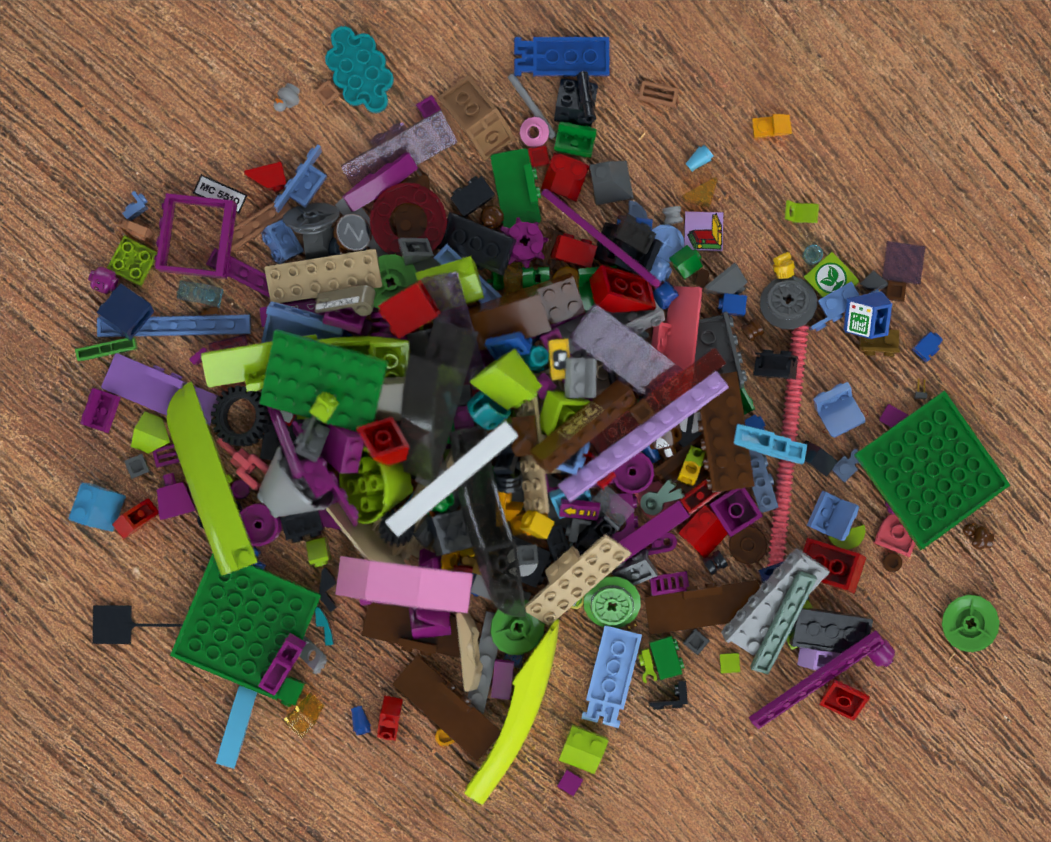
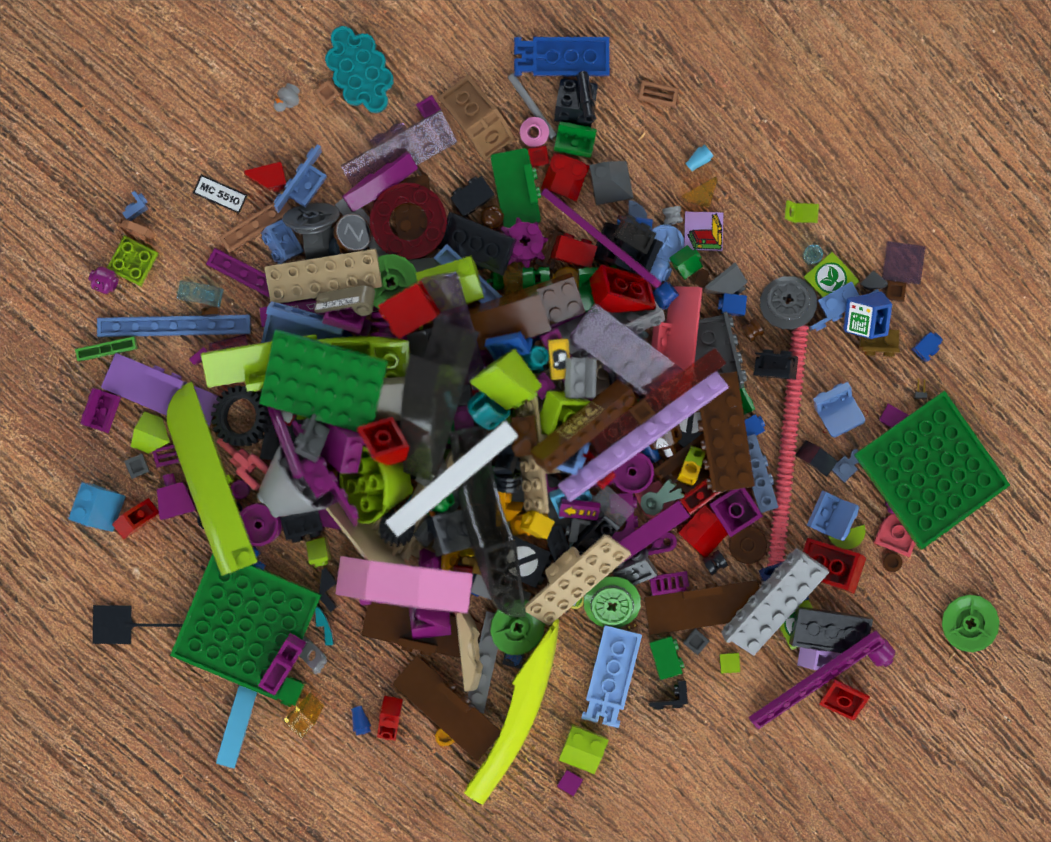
(125, 311): dark blue piece -> none
(226, 237): magenta window -> none
(324, 406): lime bracket -> none
(414, 249): dark grey slope -> none
(502, 679): magenta tile -> none
(527, 554): dark grey plate -> none
(645, 660): lime plate -> none
(770, 444): medium azure slope -> none
(771, 126): light orange slope -> none
(783, 266): yellow piece -> none
(783, 622): sand green tile -> none
(981, 538): reddish brown animal -> none

